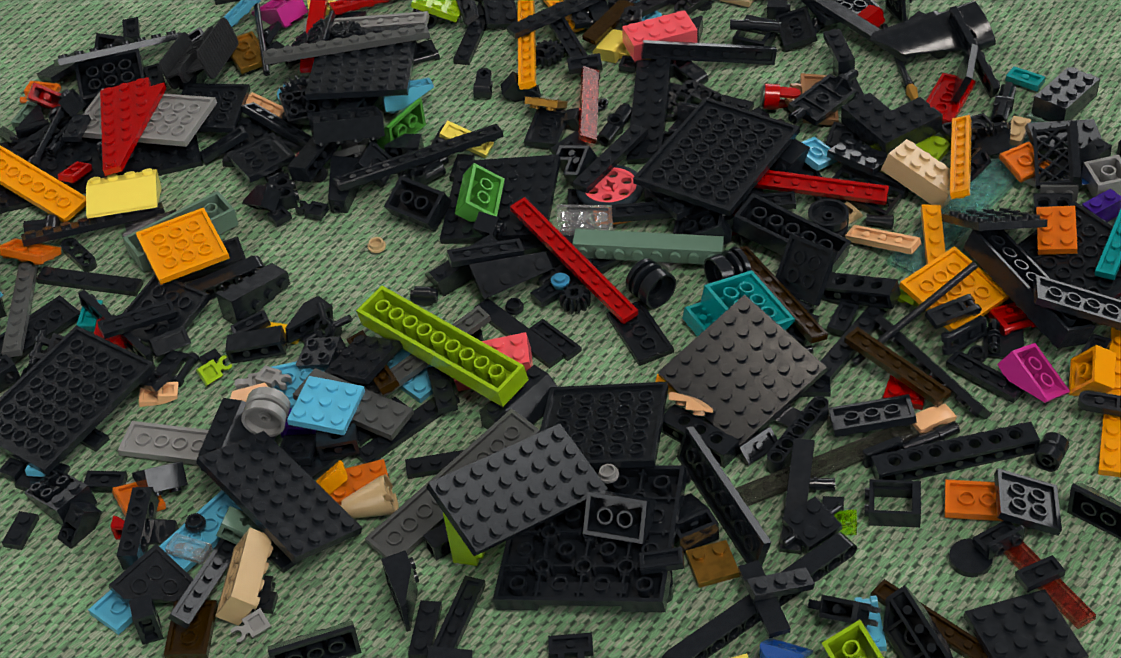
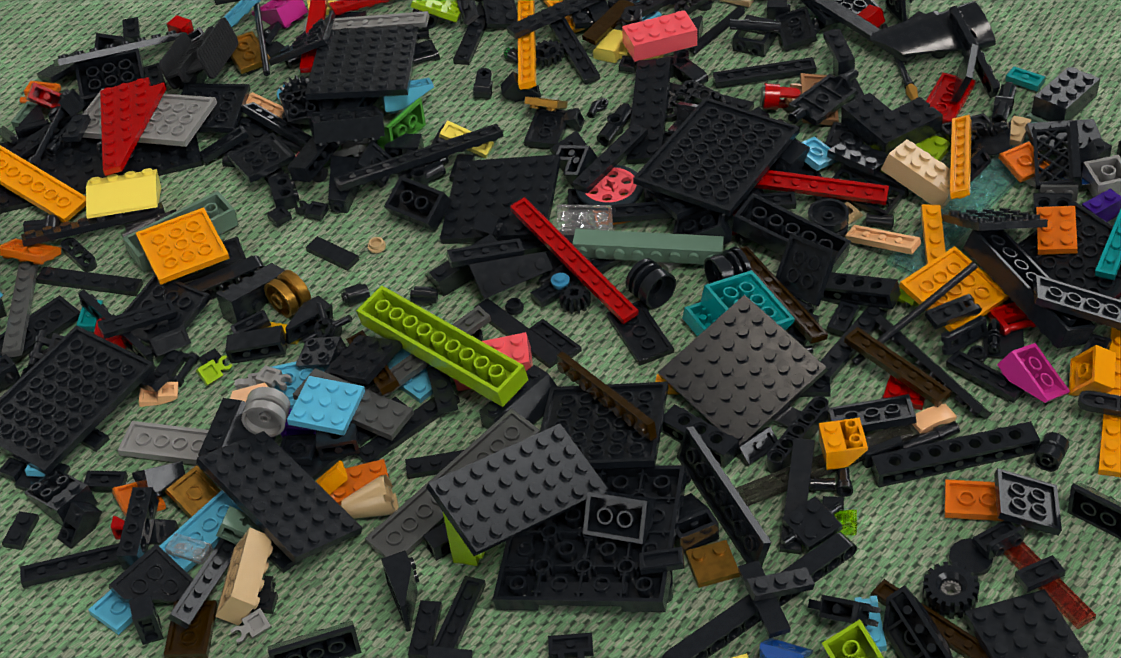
(69, 565): none -> black plate
(75, 172): red plate -> none
(180, 24): none -> red brick
(192, 491): none -> pearl gold plate
(195, 523): black plate -> none
(263, 197): black slope -> none
(287, 293): none -> pearl gold wheel
(332, 253): none -> black tile
(340, 45): dark grey plate -> none
(345, 29): black wheel -> none
(355, 294): none -> black brick
(479, 192): bright green slope -> none
(511, 54): none -> black piece
(576, 64): black plate -> none
(589, 105): clear red tile -> none
(607, 396): none -> dark brown plate
(608, 473): light grey plate -> none
(691, 403): light nougat slope -> none
(709, 52): black plate -> none
(717, 29): none -> black axle
(764, 72): none -> black plate
(842, 442): none -> light orange slope
(844, 484): none -> black pin
(893, 489): black window -> none
(948, 578): none -> black bush

